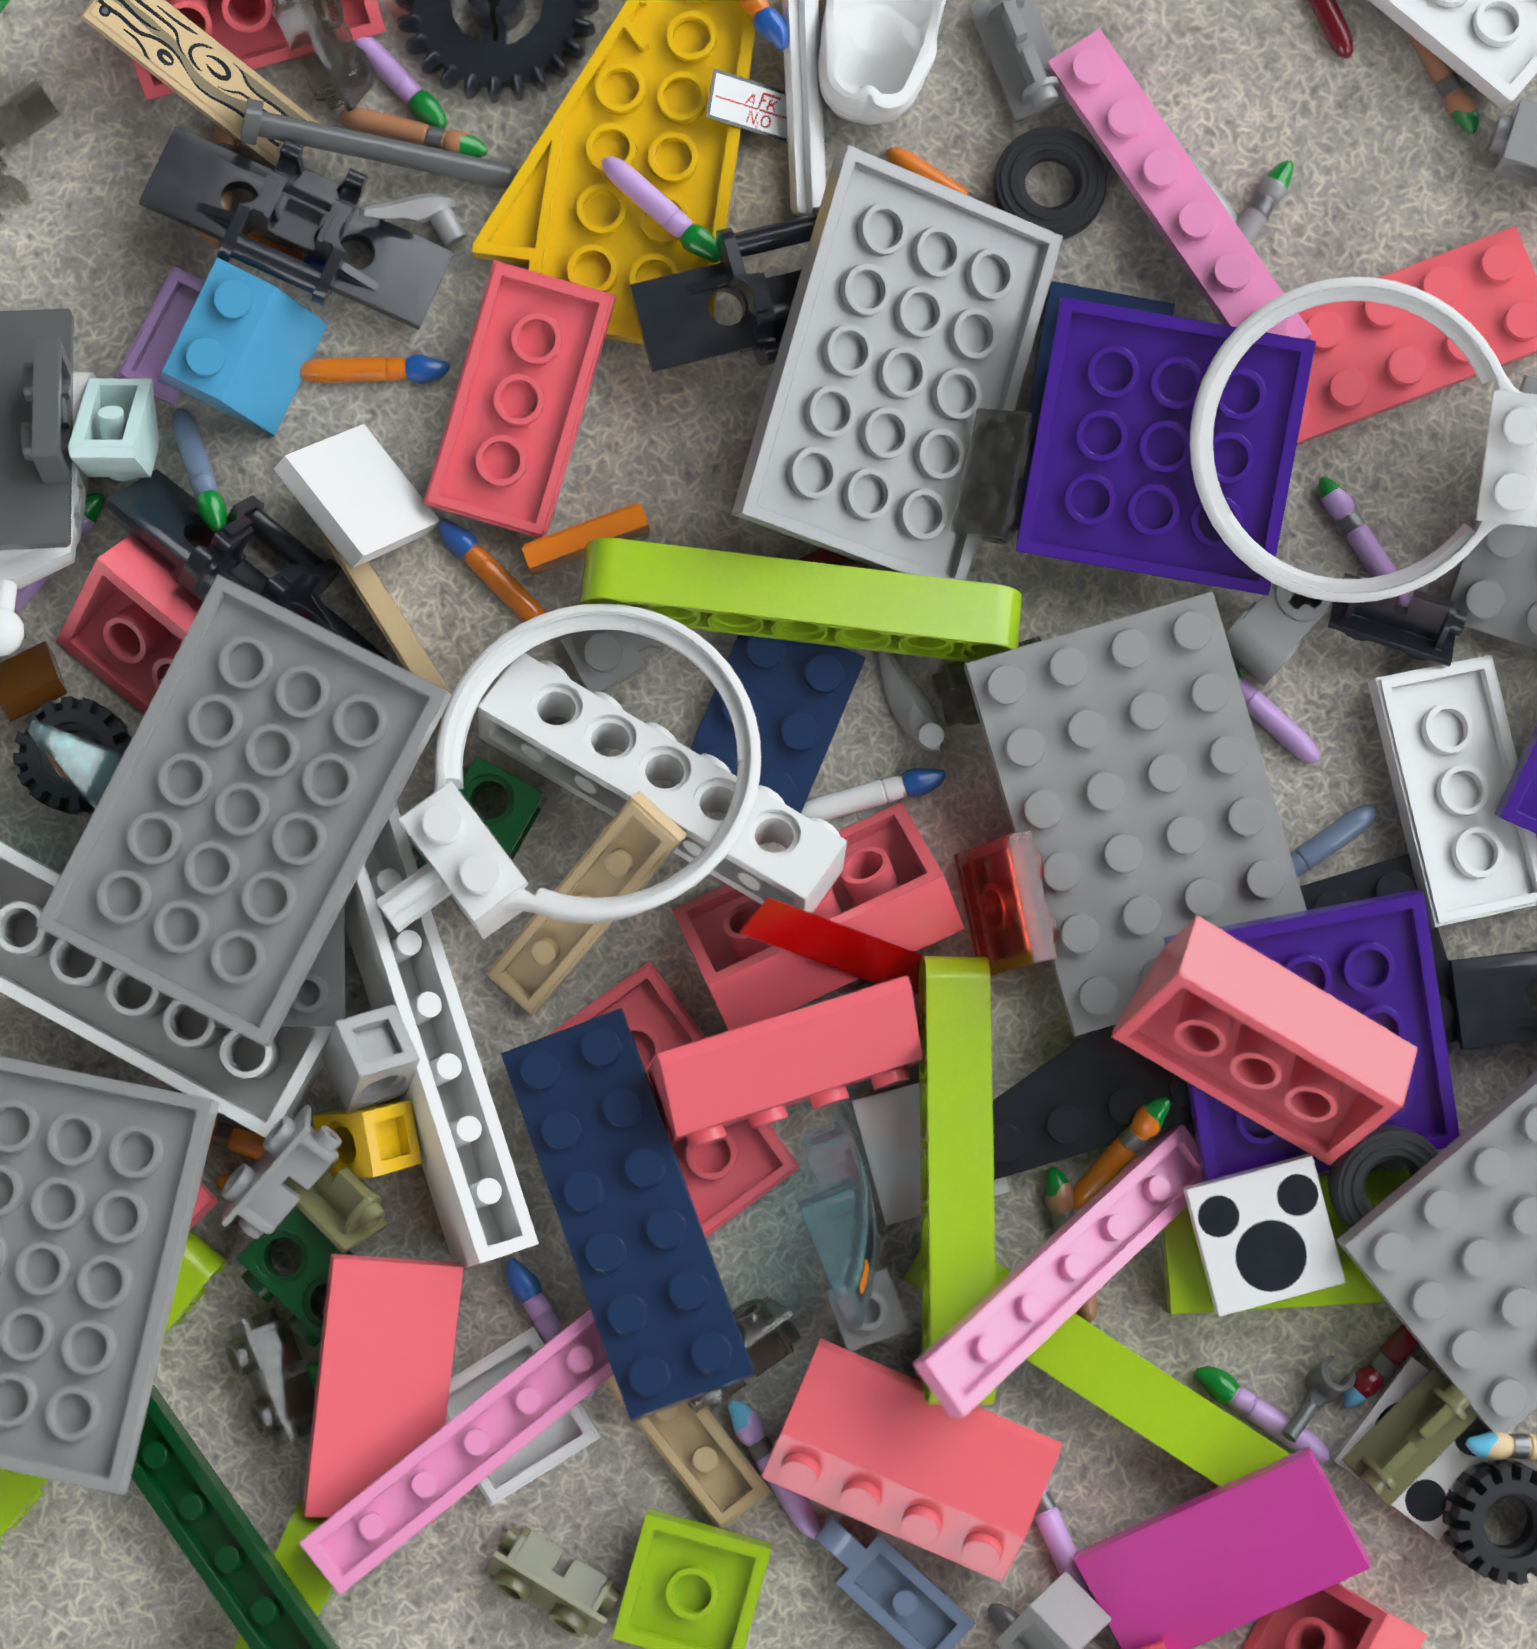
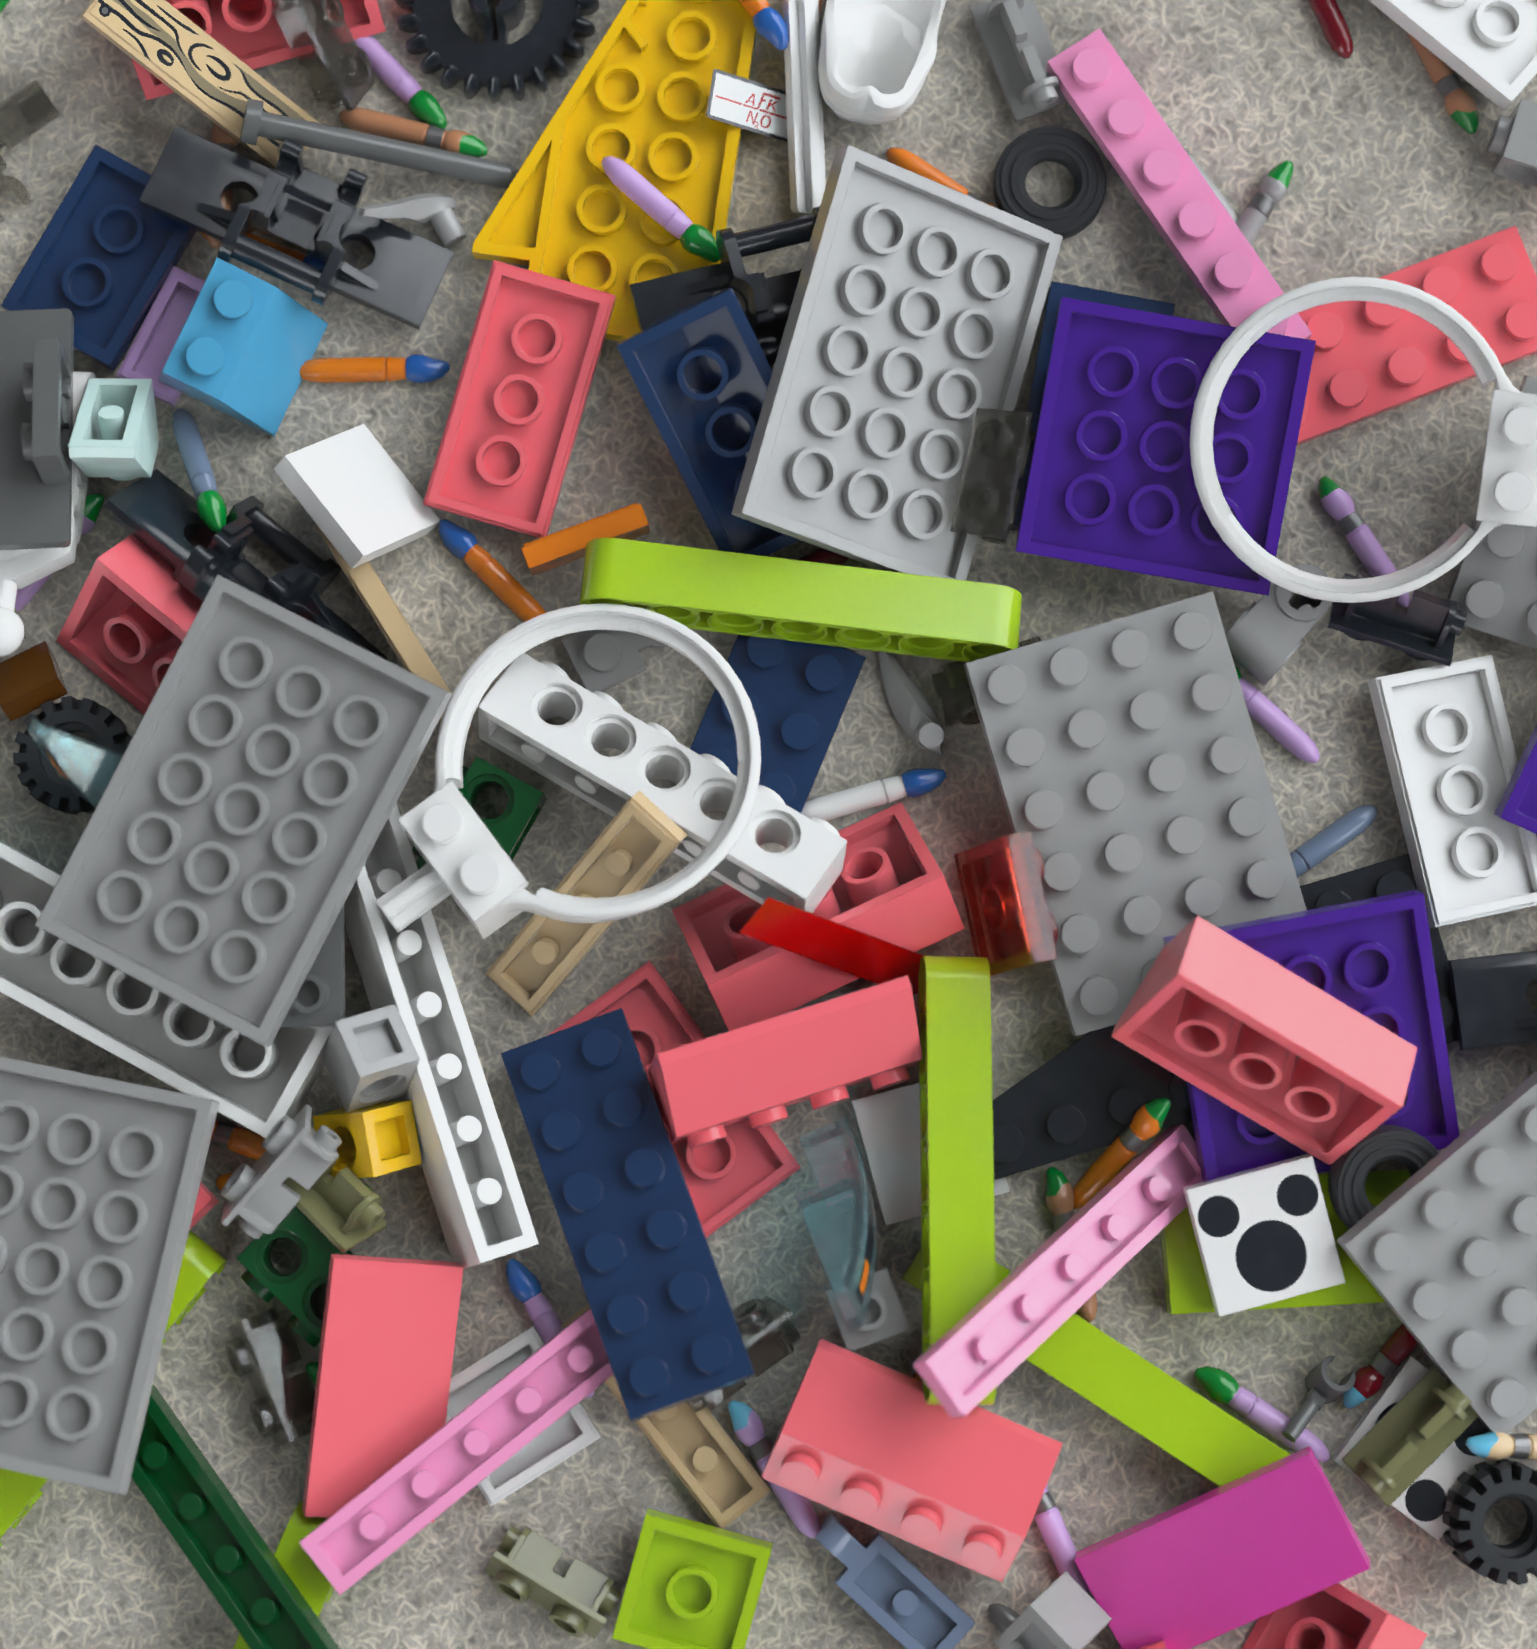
(102, 258): none -> dark blue plate
(706, 393): none -> dark blue slope

